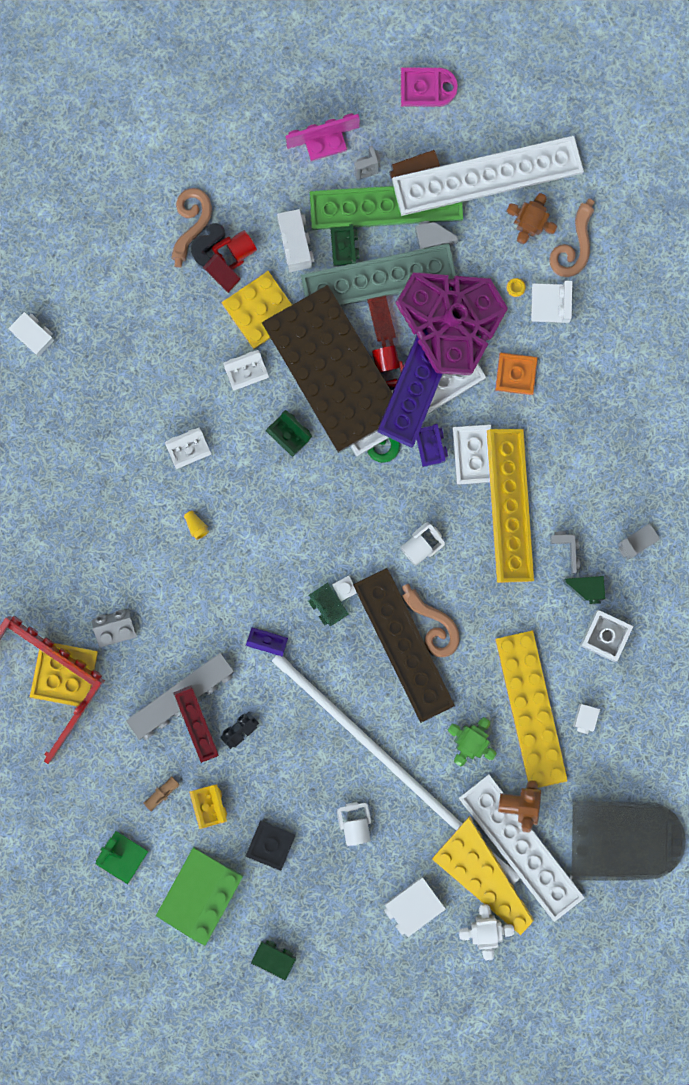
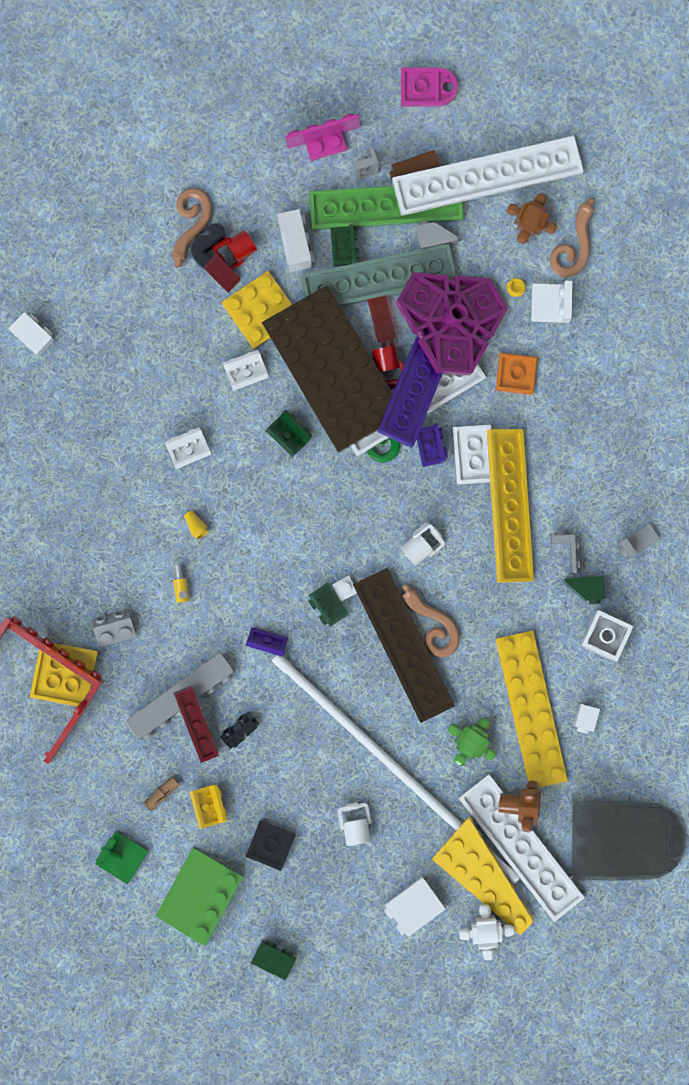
(180, 587): none -> yellow piece

